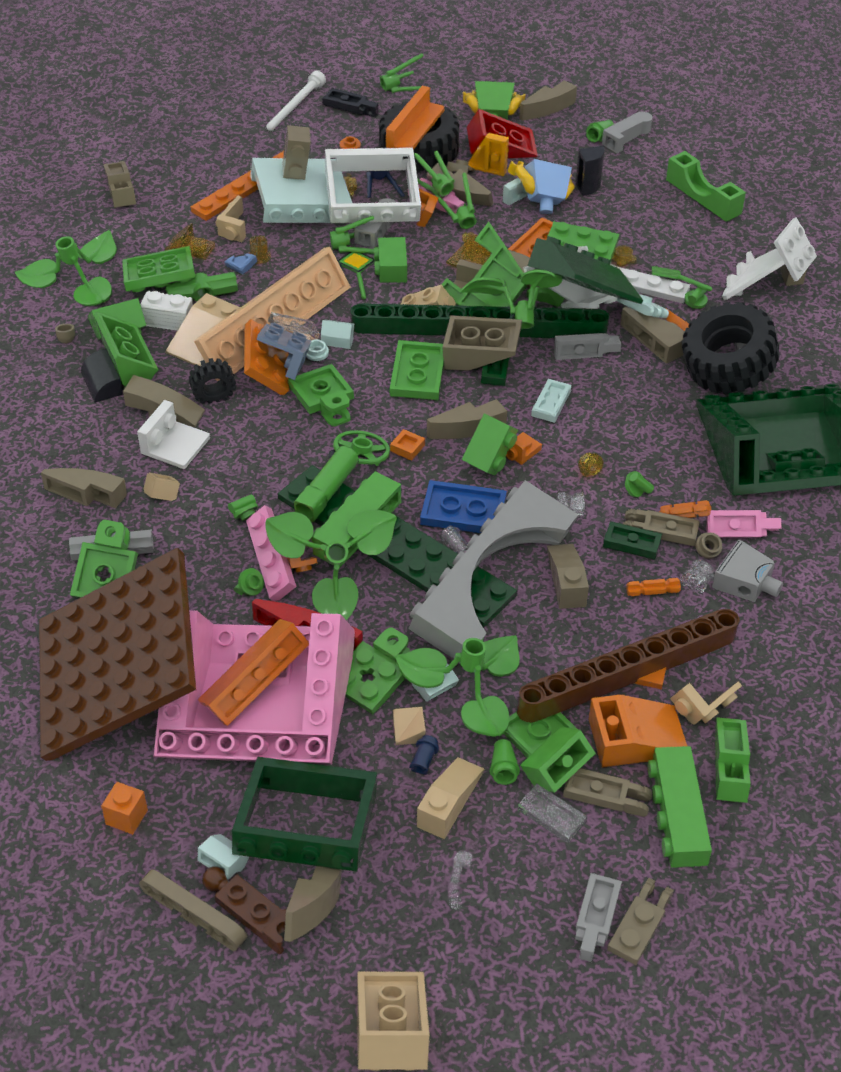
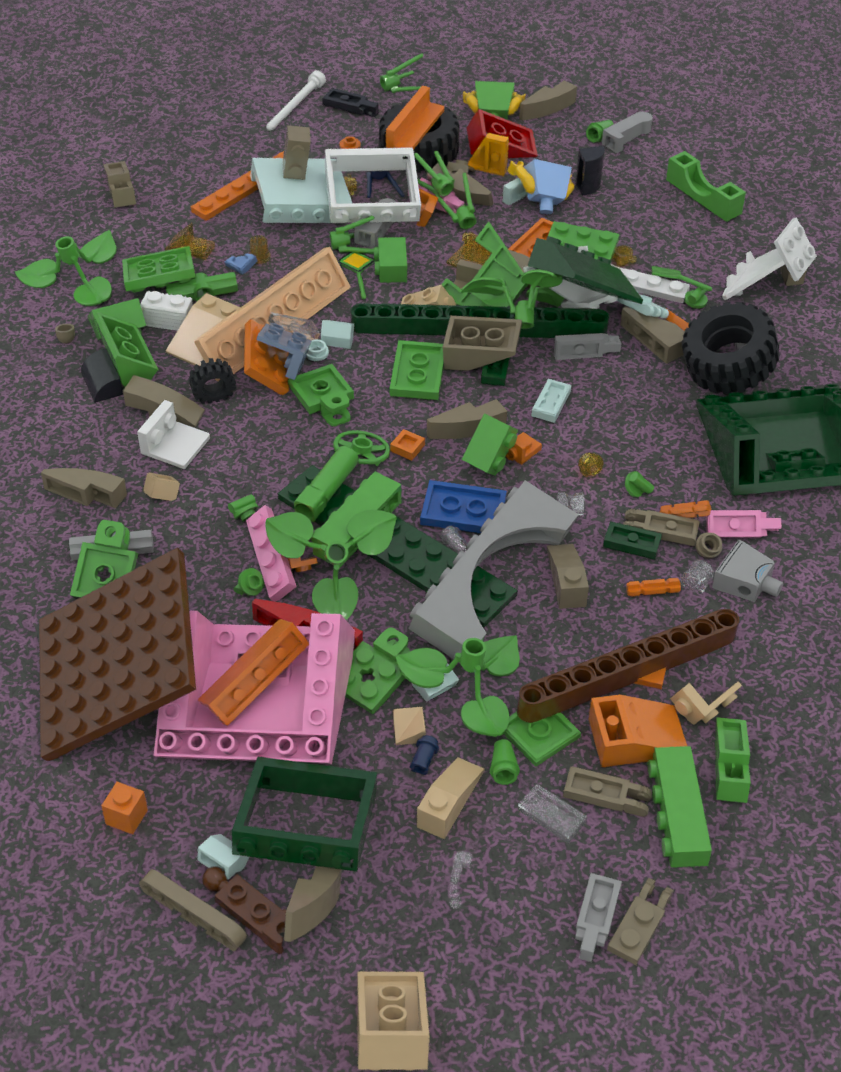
(228, 222): tan bracket -> none
(558, 759): bright green brick -> none

